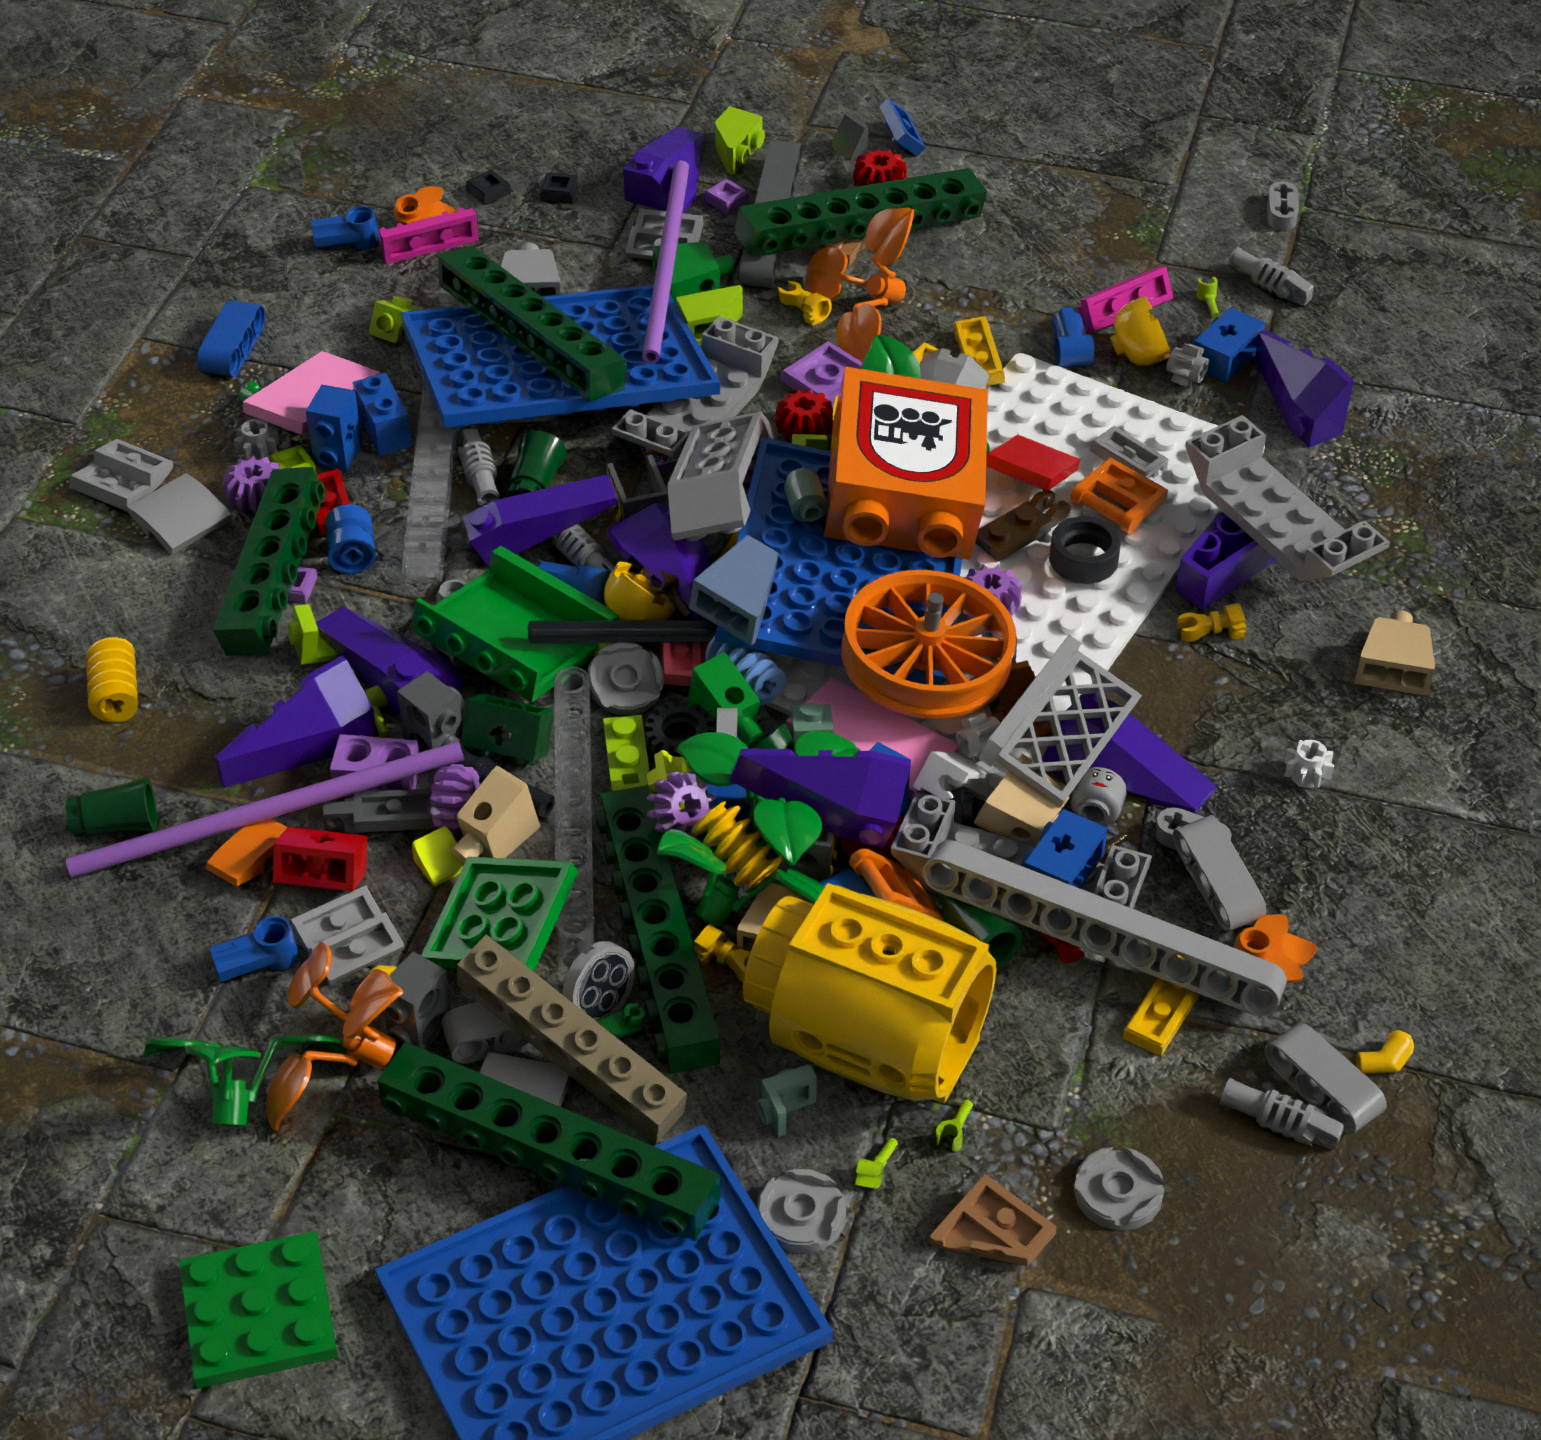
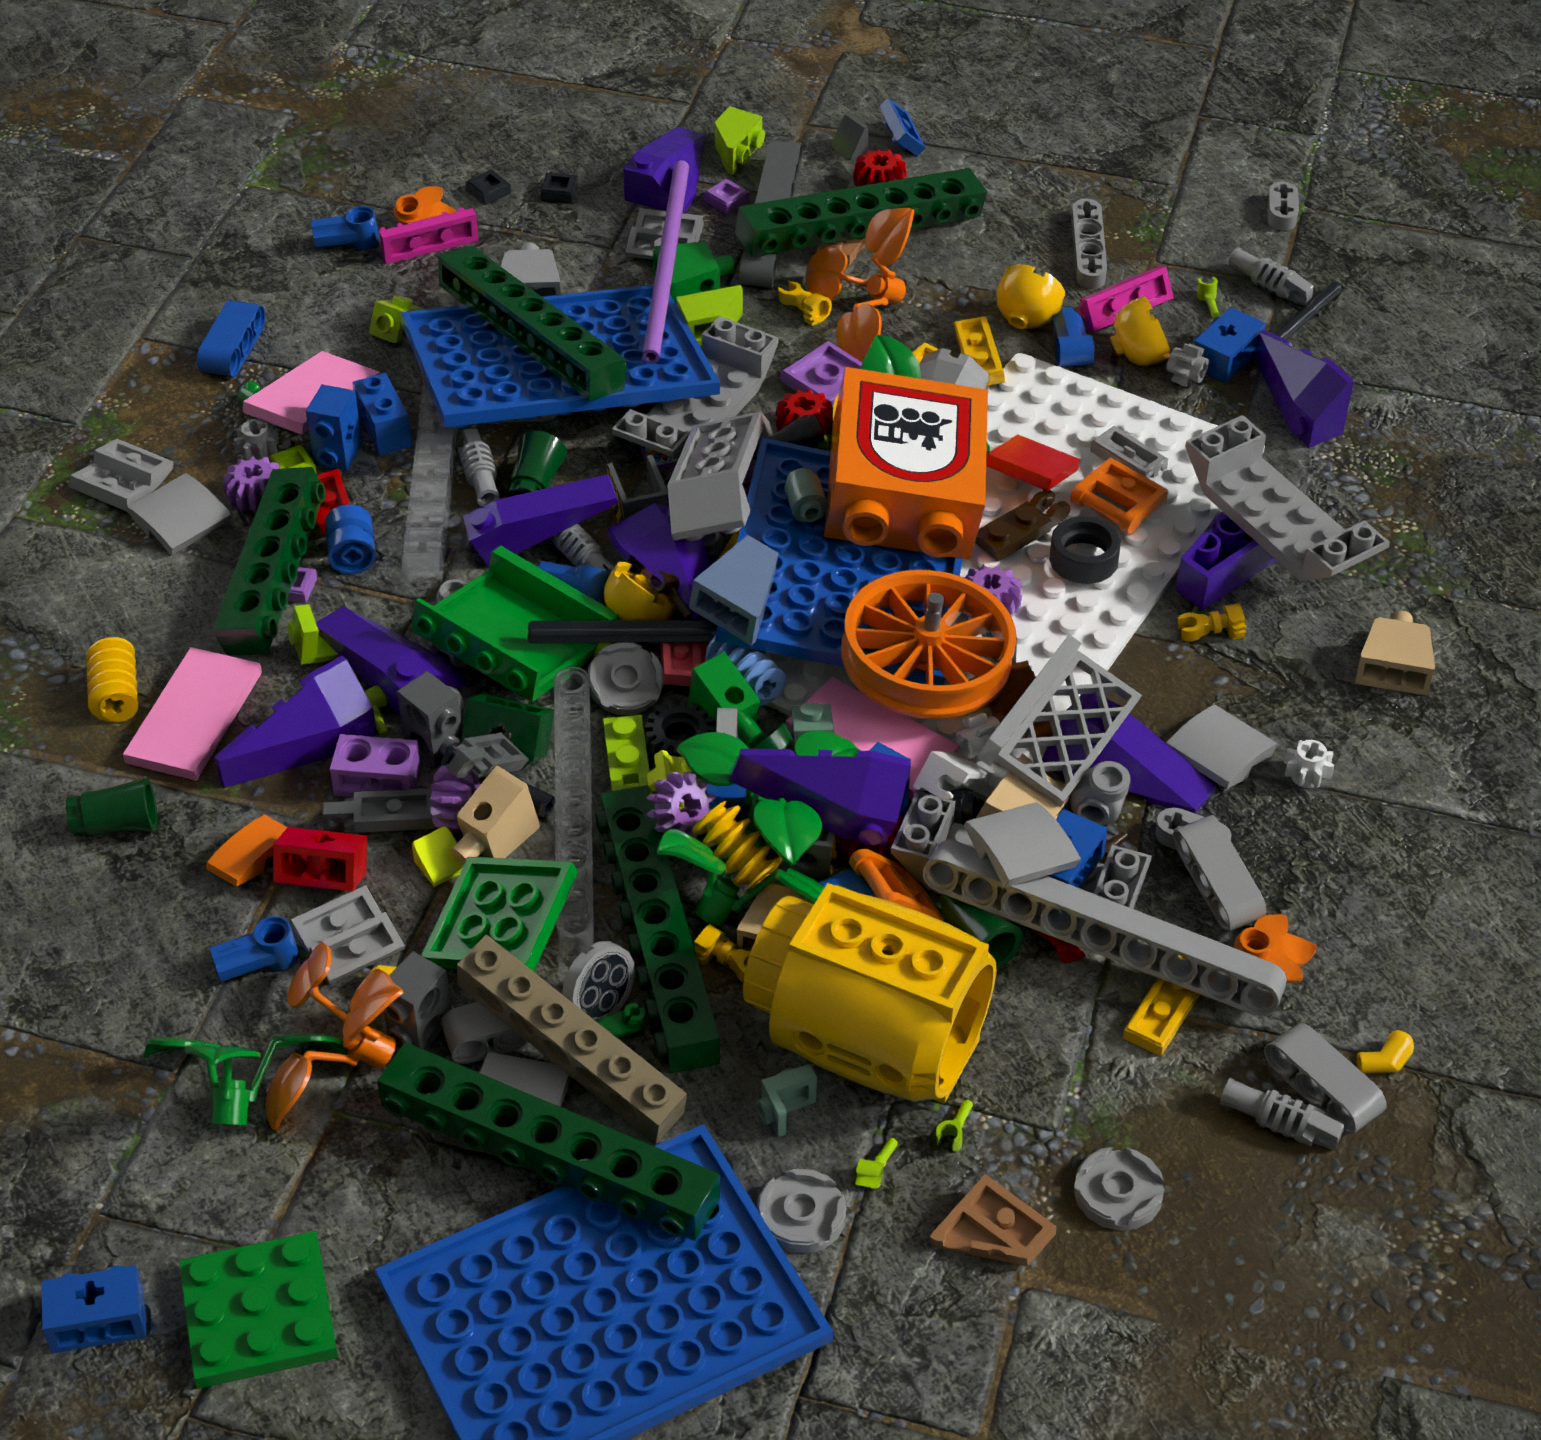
(93, 1309): none -> blue brick
(192, 713): none -> bright pink tile
(264, 809): medium lavender piece -> none
(483, 754): none -> dark grey hinge
(802, 431): none -> black cone
(1022, 843): none -> light grey slope
(1028, 298): none -> yellow cylinder
(1089, 243): none -> light grey beam
(1109, 781): none -> light grey tile
(1221, 746): none -> light grey slope
(1309, 311): none -> black bar

